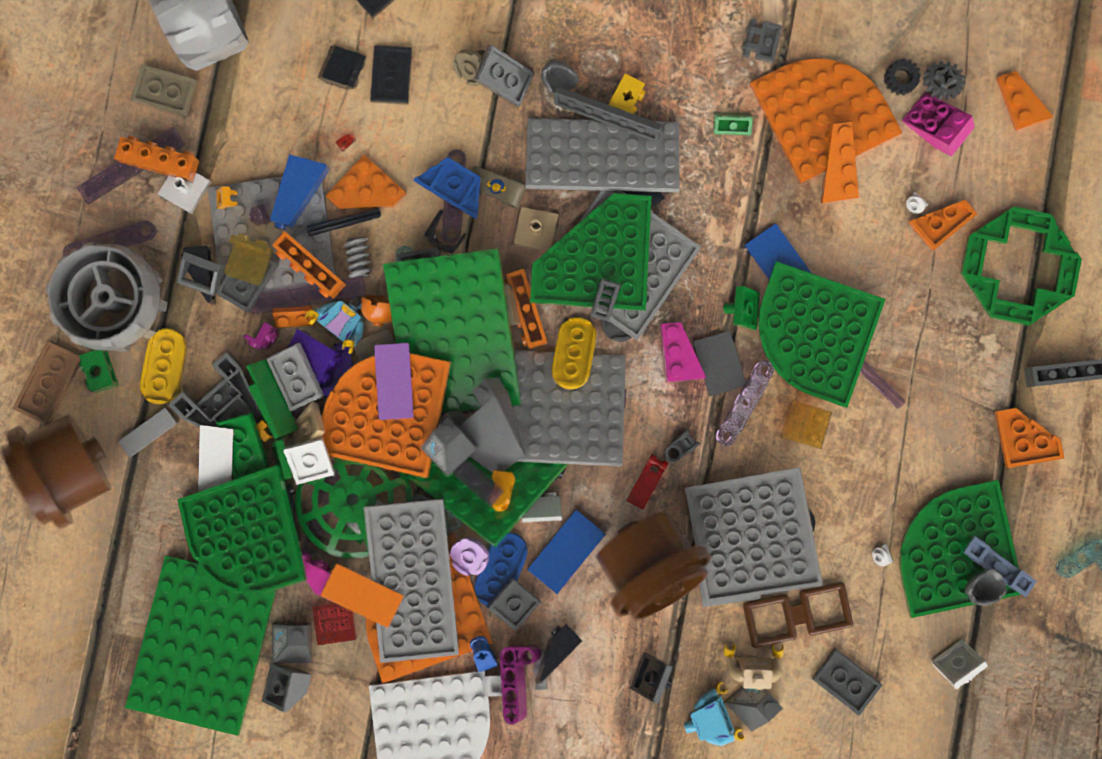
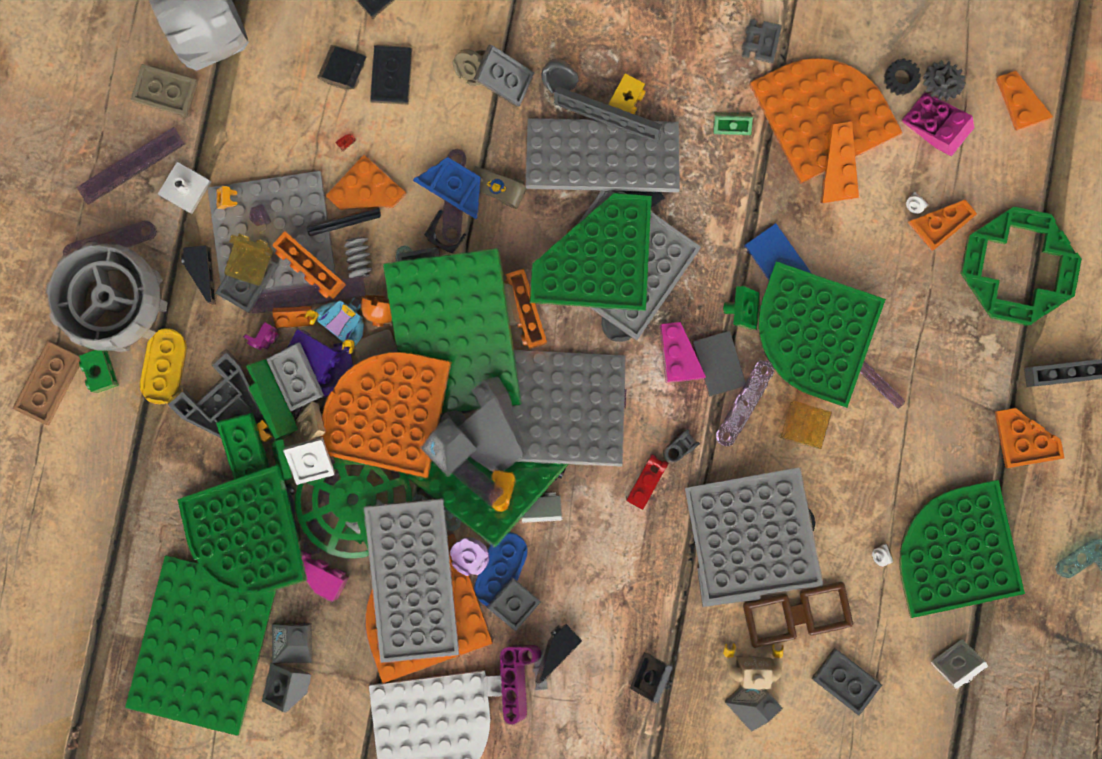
(55, 469): reddish brown piece -> none
(148, 432): light grey tile -> none
(156, 159): orange brick -> none
(188, 259): dark grey tile -> none
(214, 456): white sticker -> none
(296, 189): blue slope -> none
(333, 624): clear red tile -> none
(362, 595): orange sticker -> none
(393, 381): medium lavender sticker -> none
(483, 654): blue piece -> none
(535, 229): tan tile -> none
(566, 551): blue tile -> none
(574, 353): yellow tile -> none
(606, 317): dark grey slope -> none
(651, 566): reddish brown piece -> none
(712, 719): medium azure torso -> none
(985, 587): dark grey hair -> none
(988, 559): sand blue slope -> none

